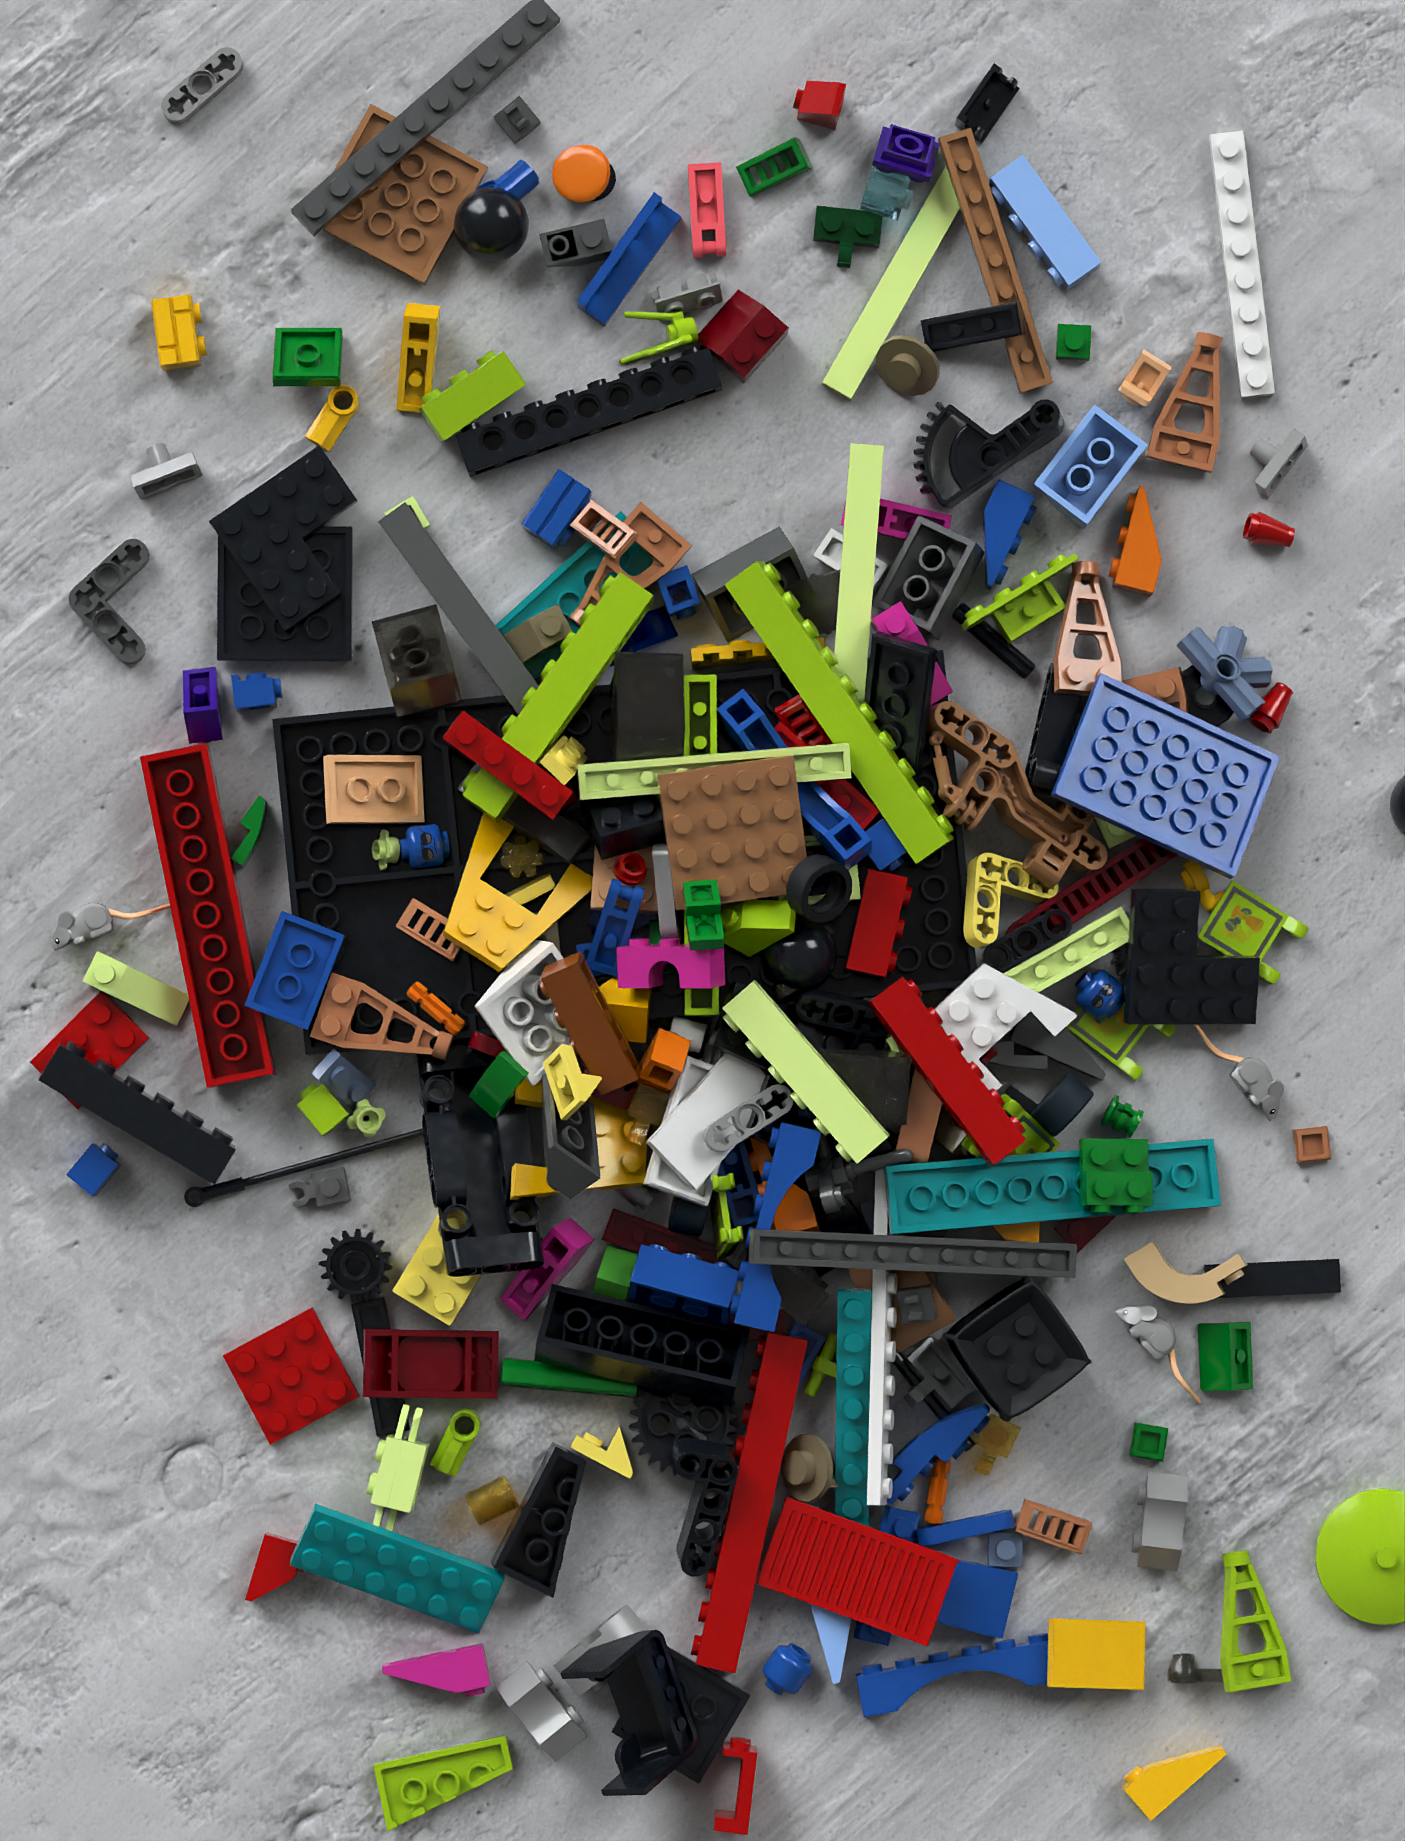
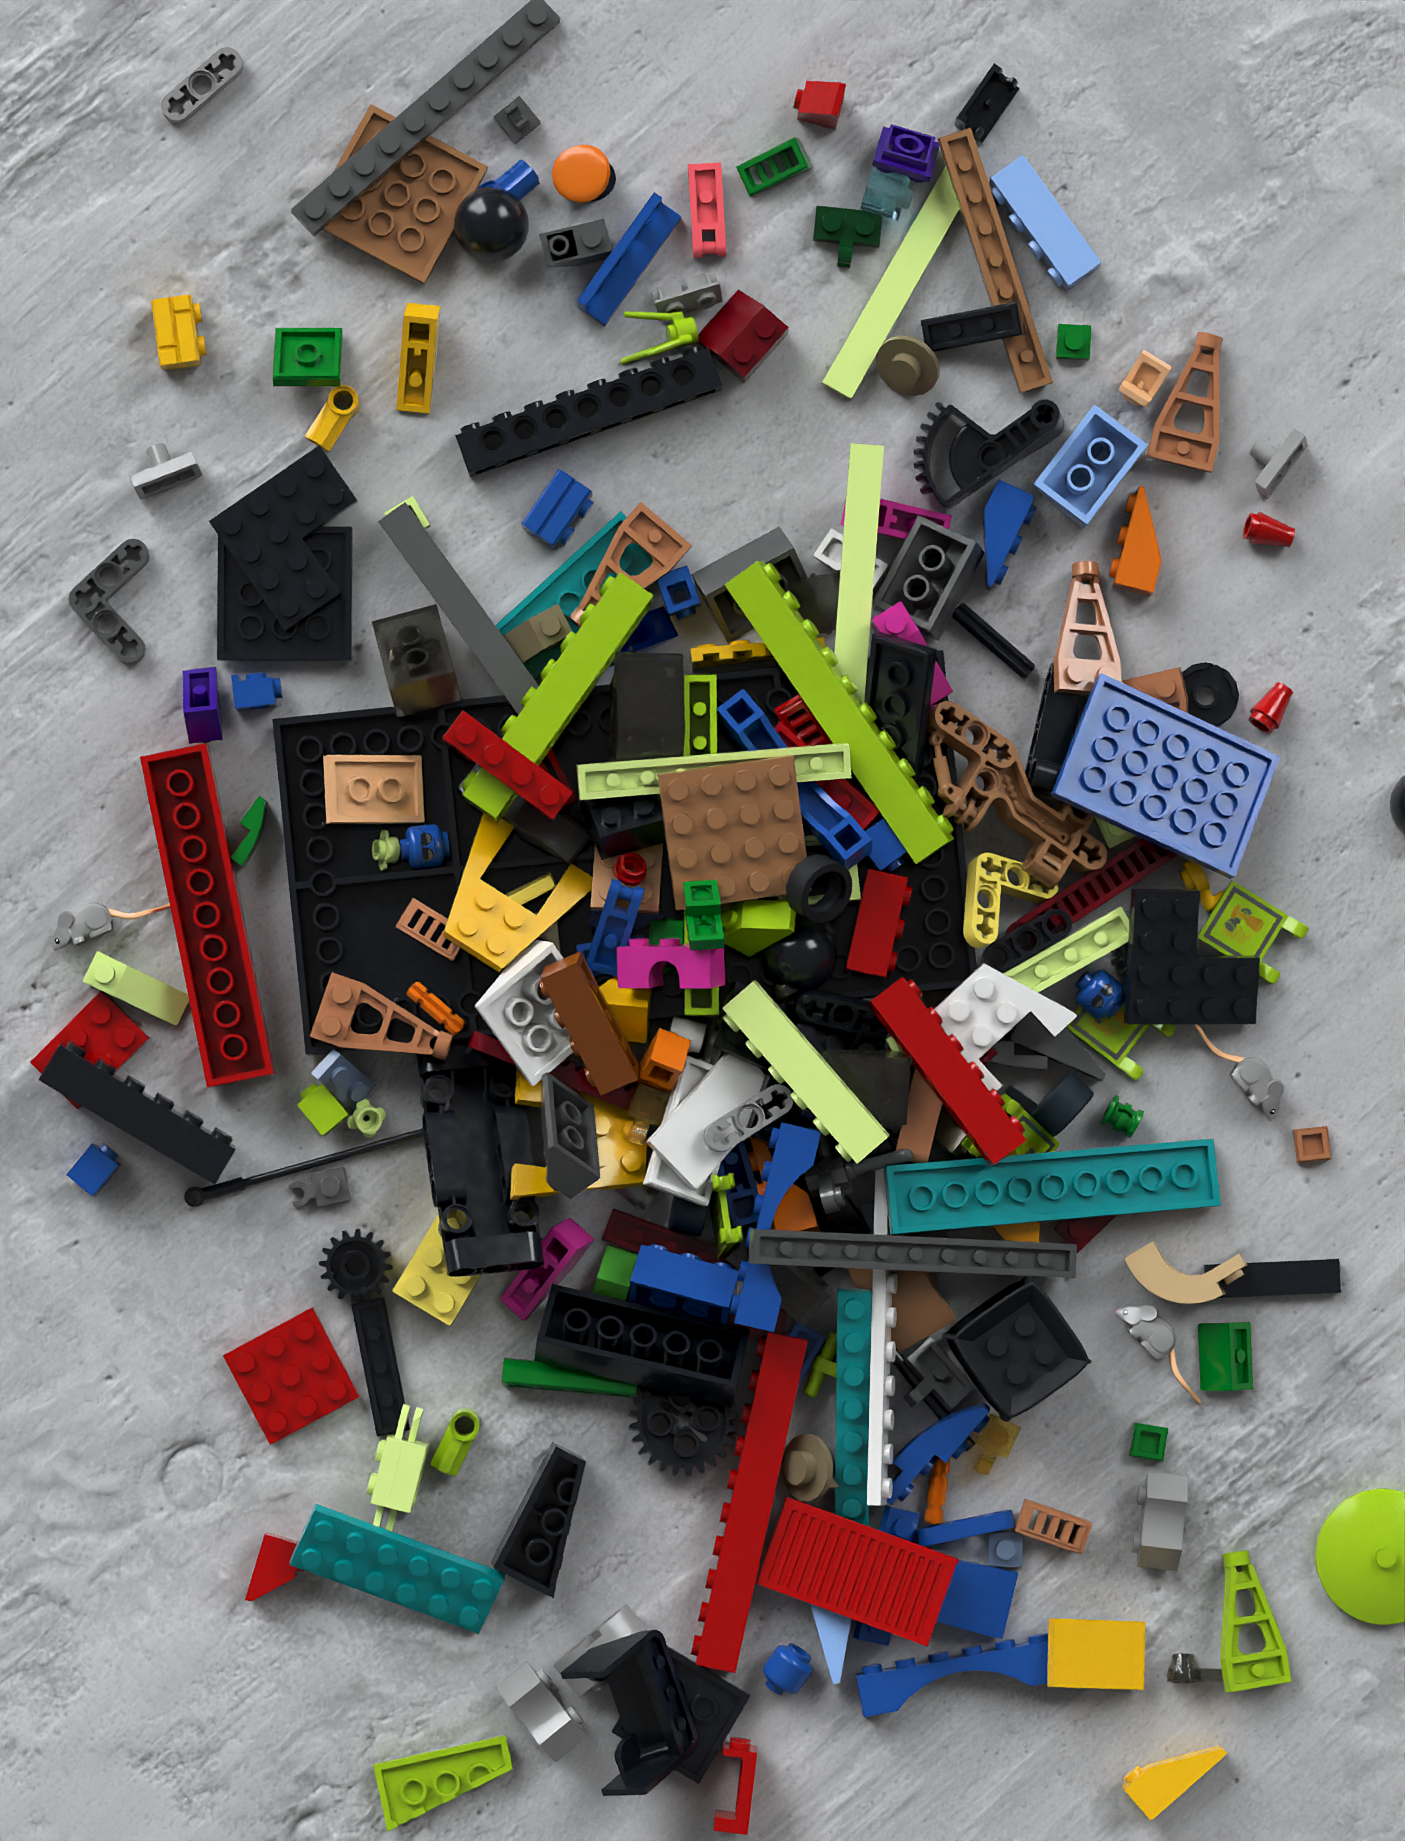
(294, 970): blue plate -> none
(430, 1363): dark red slope -> none
(450, 1670): dark pink slope -> none
(470, 394): lime brick -> none
(491, 1500): clear yellow piece -> none
(498, 1084): green slope -> none
(521, 857): clear yellow plant -> none
(564, 758): light yellow plate -> none
(567, 1082): light yellow slope -> none
(590, 517): nougat slope -> none
(614, 1457): light yellow slope -> none
(669, 917): light grey beam -> none
(700, 1508): black beam -> none
(916, 1304): dark grey tile -> none
(1026, 606): lime bracket -> none
(1115, 1175): green plate -> none
(1225, 670): sand blue piece -> none
(1241, 264): white plate -> none

